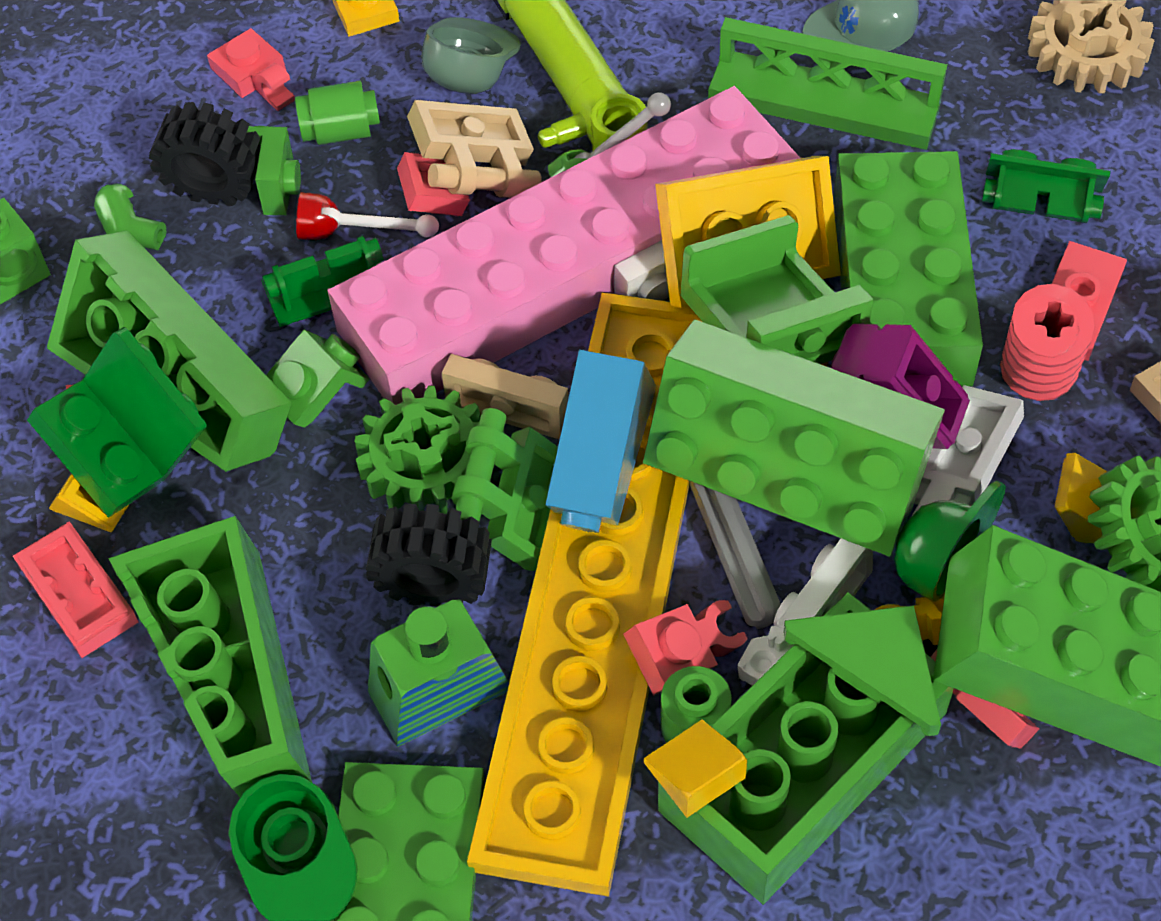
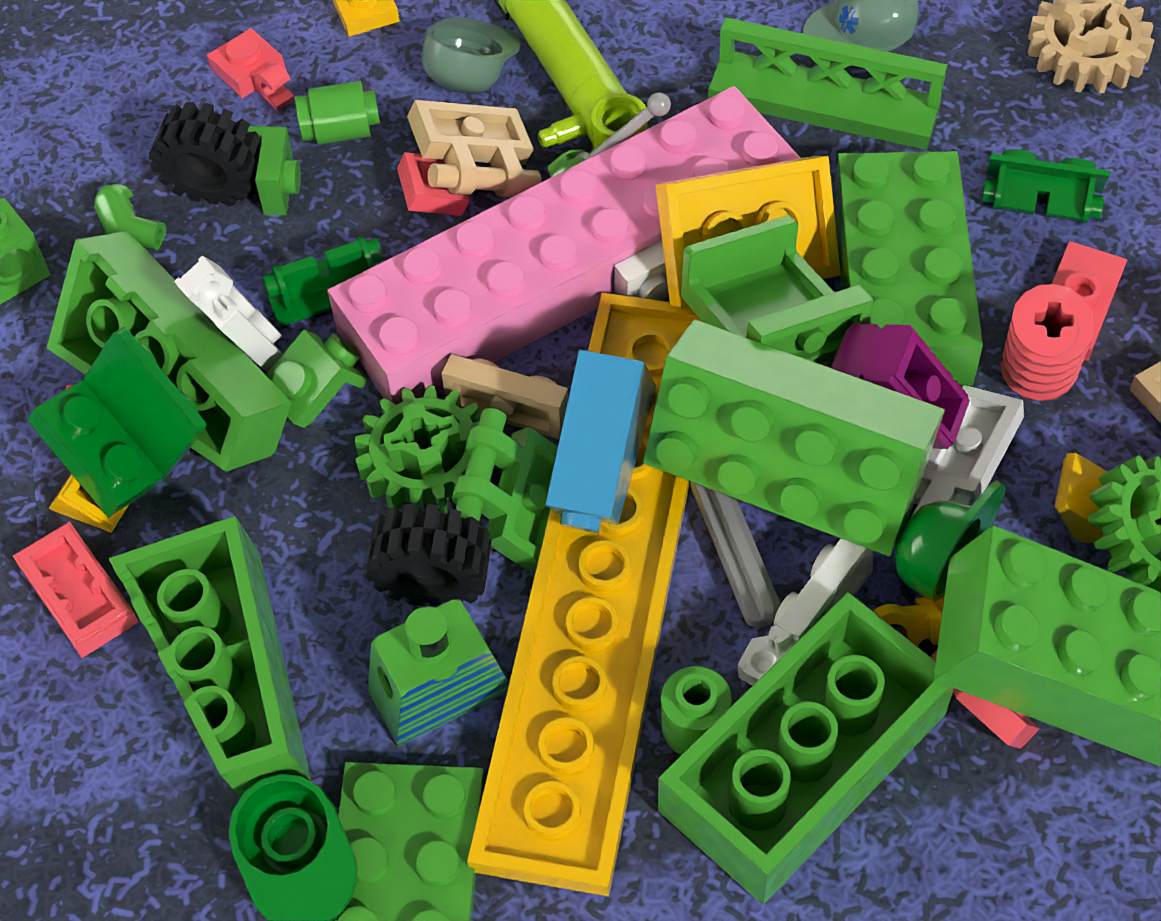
(231, 312): none -> white hinge
(320, 217): hinge -> none
(680, 641): coral plate -> none
(697, 767): yellow slope -> none
(877, 655): bright green tile -> none

